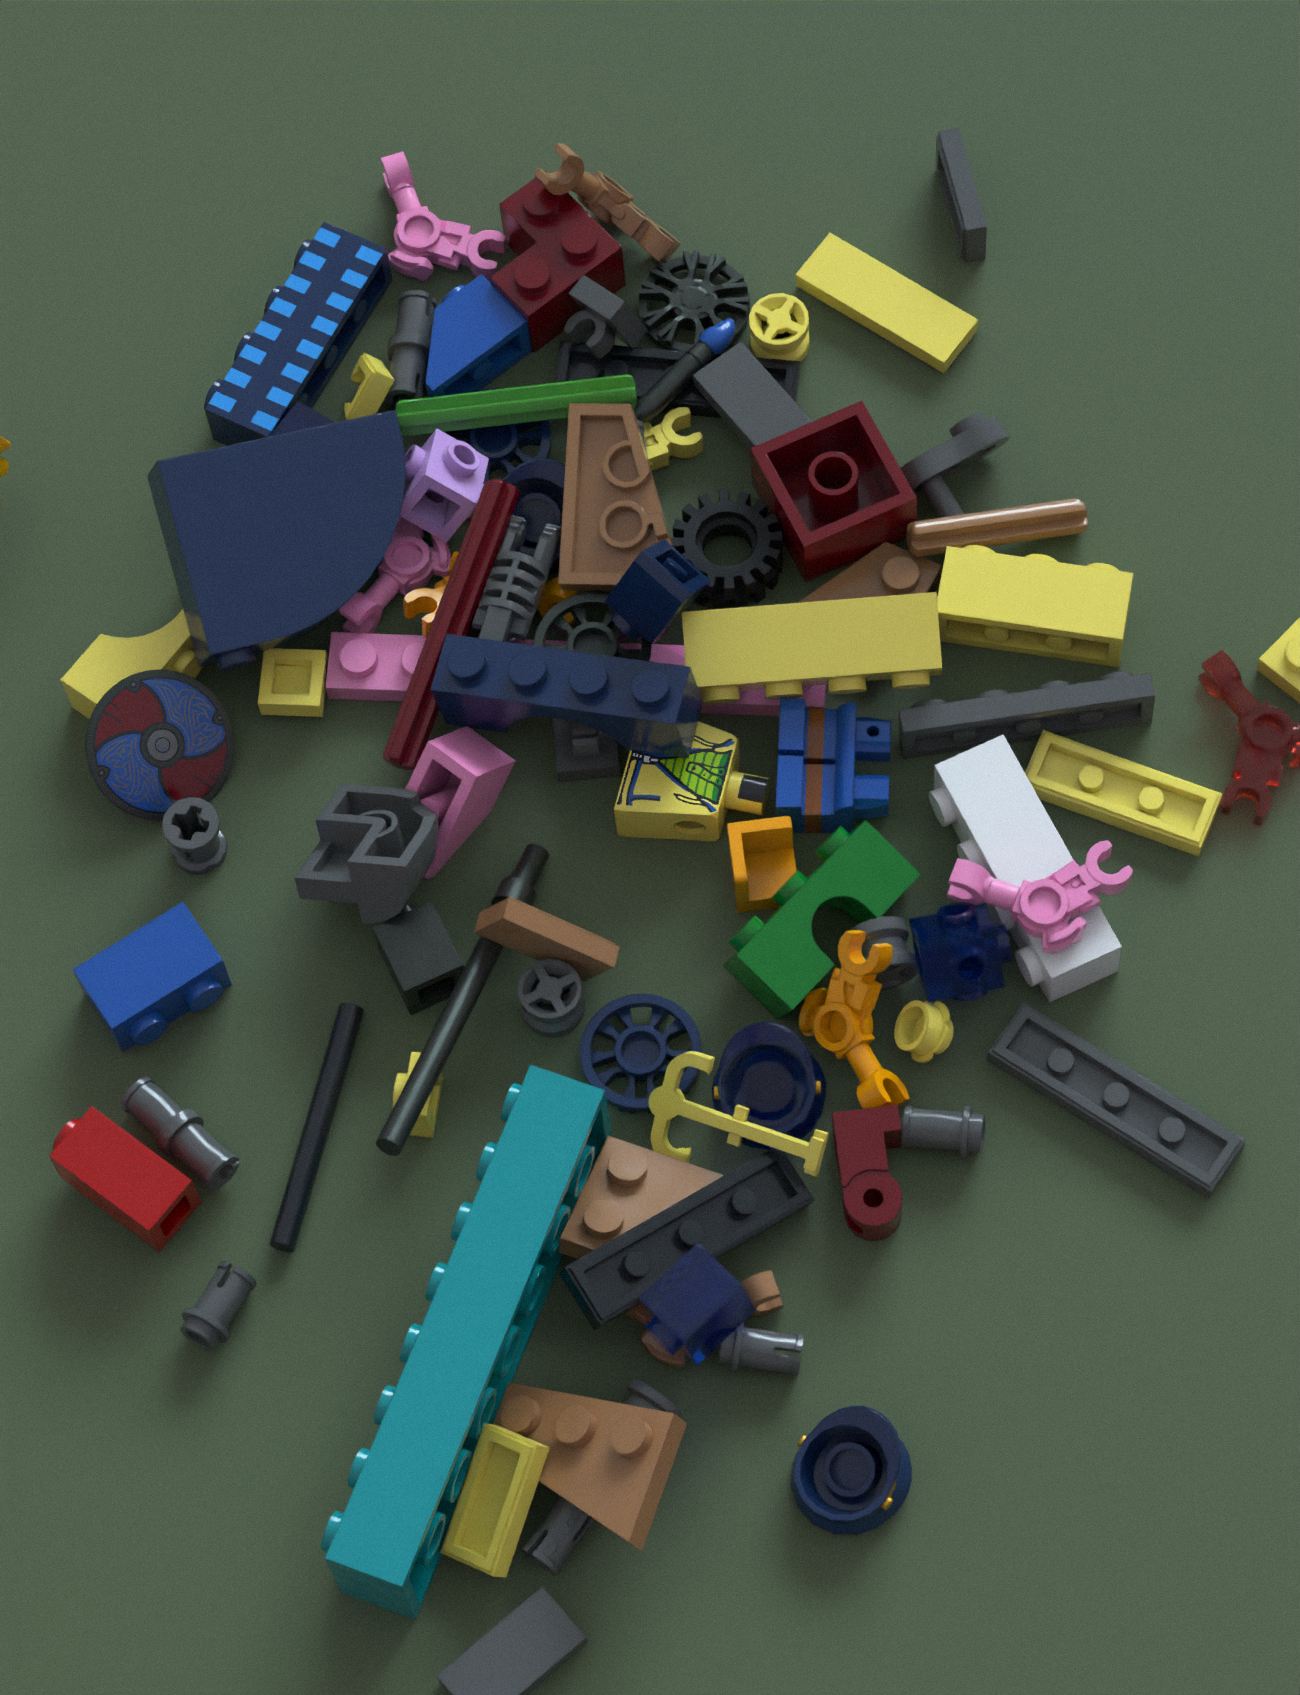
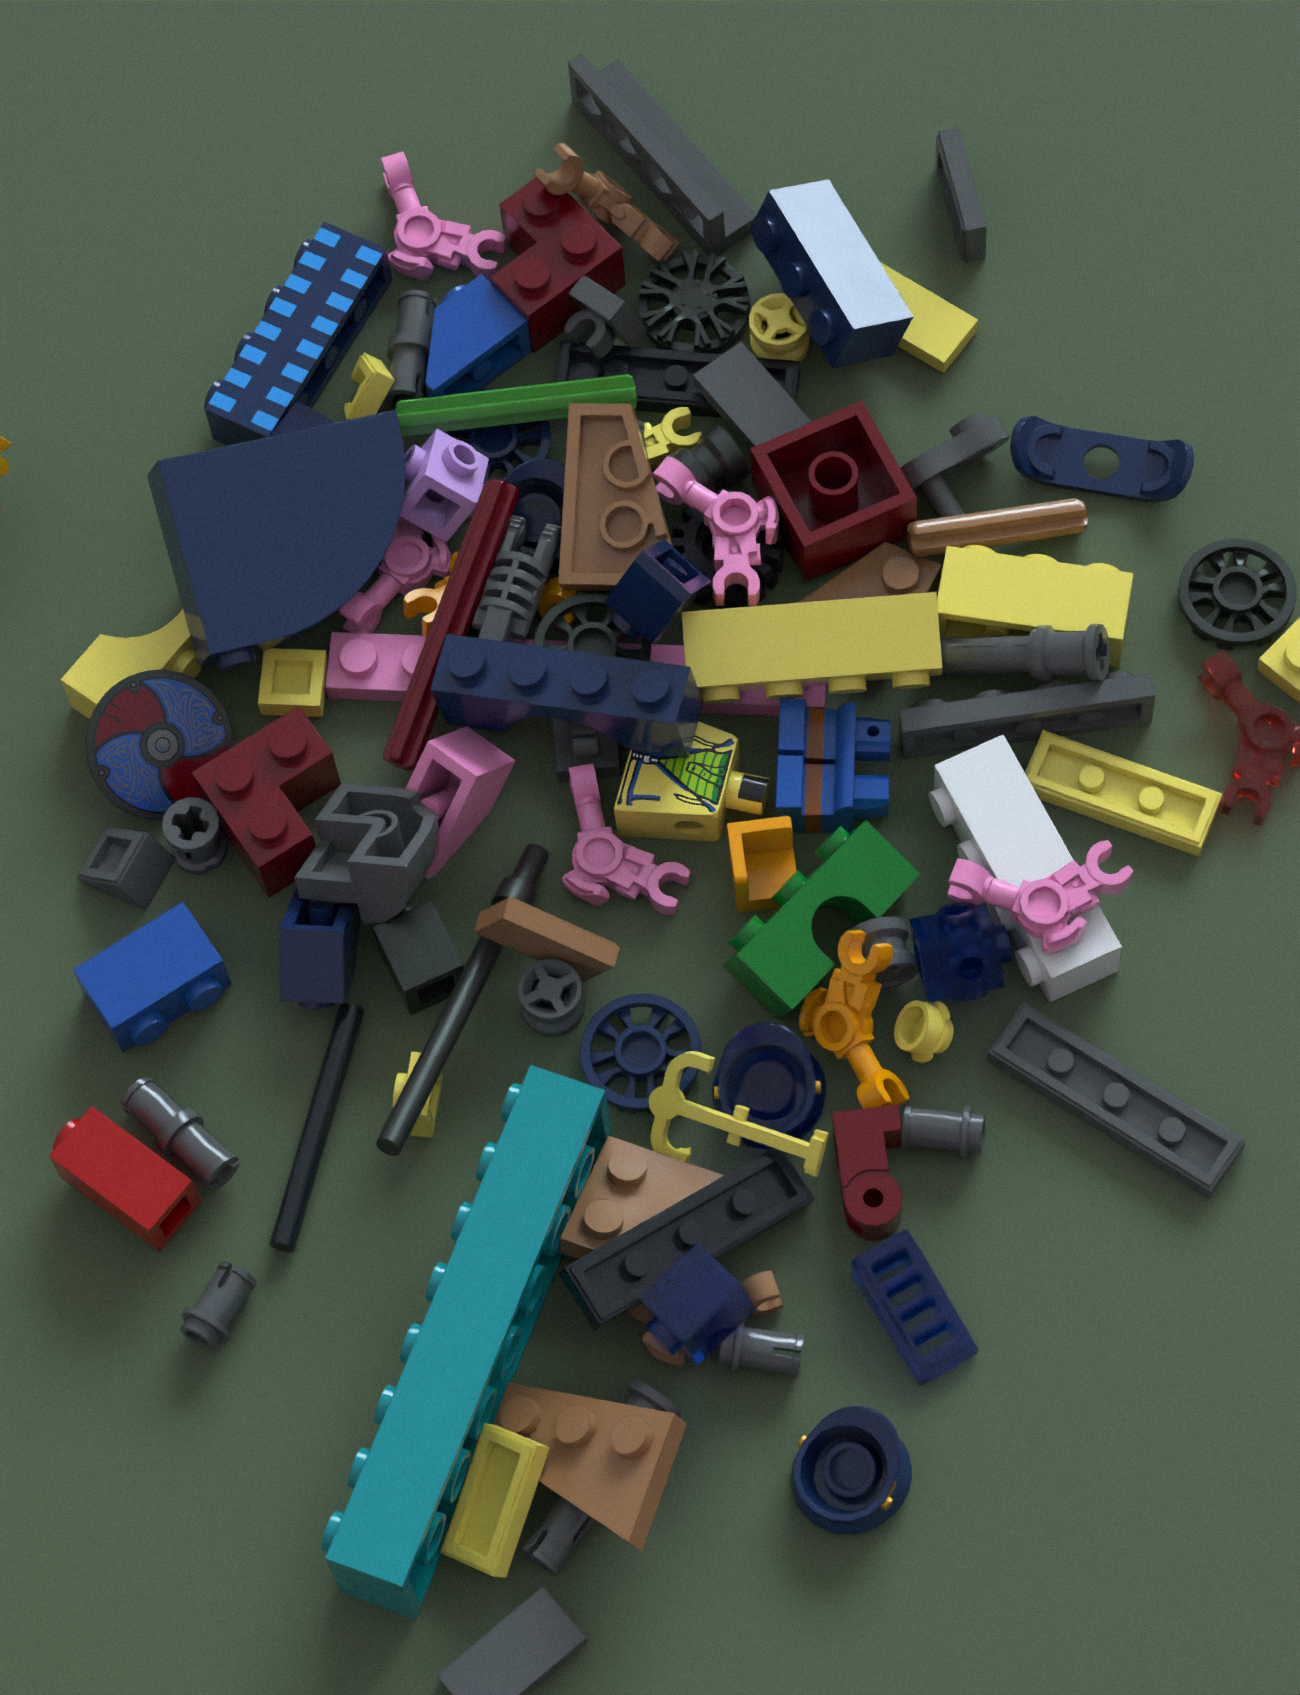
(126, 866): none -> dark grey slope
(260, 791): none -> dark red brick
(317, 952): none -> dark blue slope
(605, 860): none -> bright pink piece
(660, 154): none -> dark grey fence
(711, 343): pearl dark grey piece -> none
(714, 460): none -> pearl dark grey wheel
(733, 522): none -> bright pink piece
(830, 273): none -> brick
(887, 1256): none -> clear blue slope
(1040, 653): none -> dark grey pin
(1056, 454): none -> dark blue piece
(1236, 593): none -> pearl dark grey wheel

